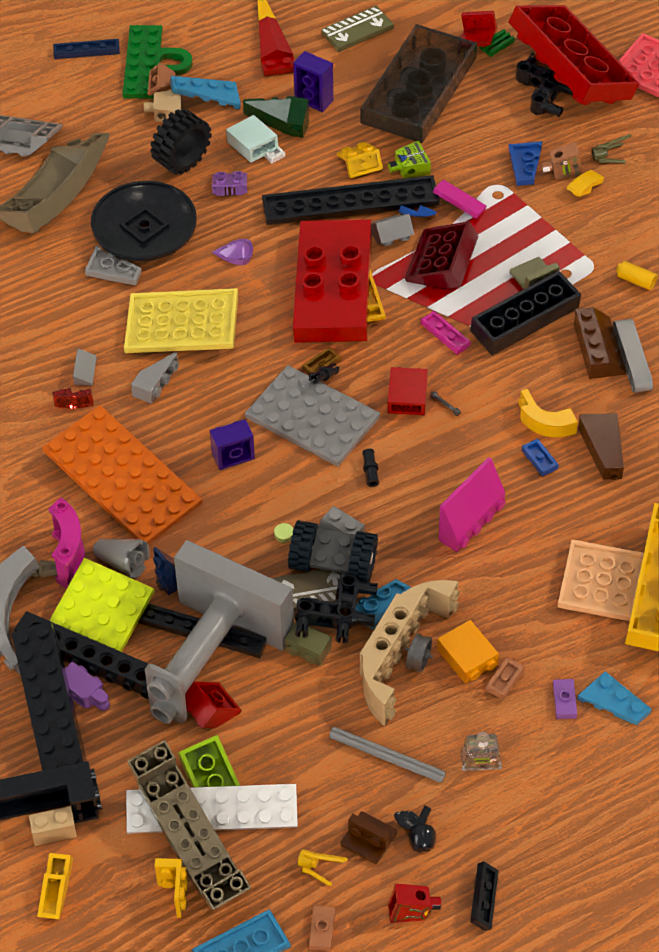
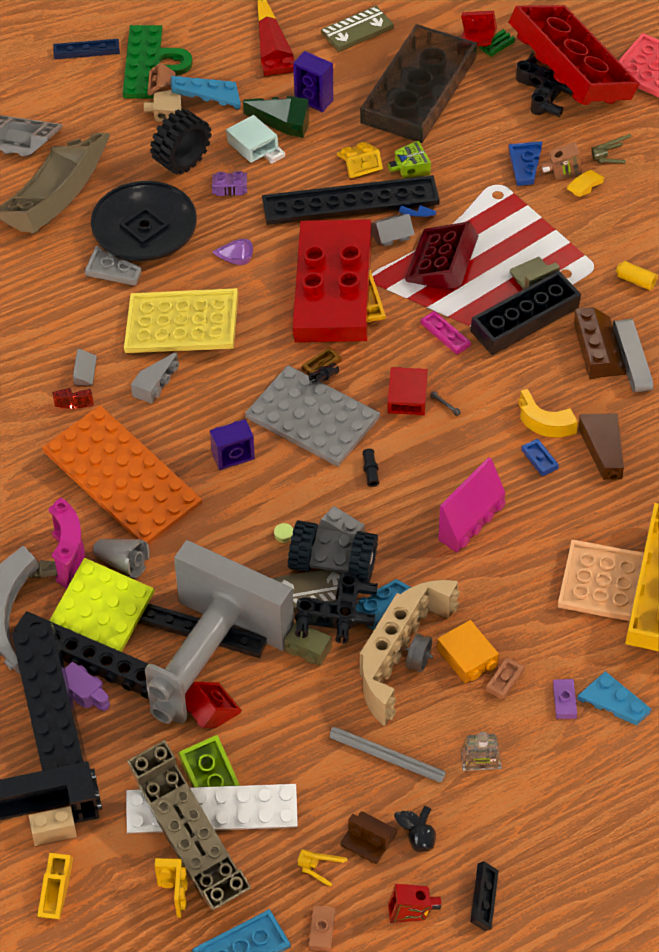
(165, 571): dark blue slope -> none
(459, 199): dark pink tile -> none

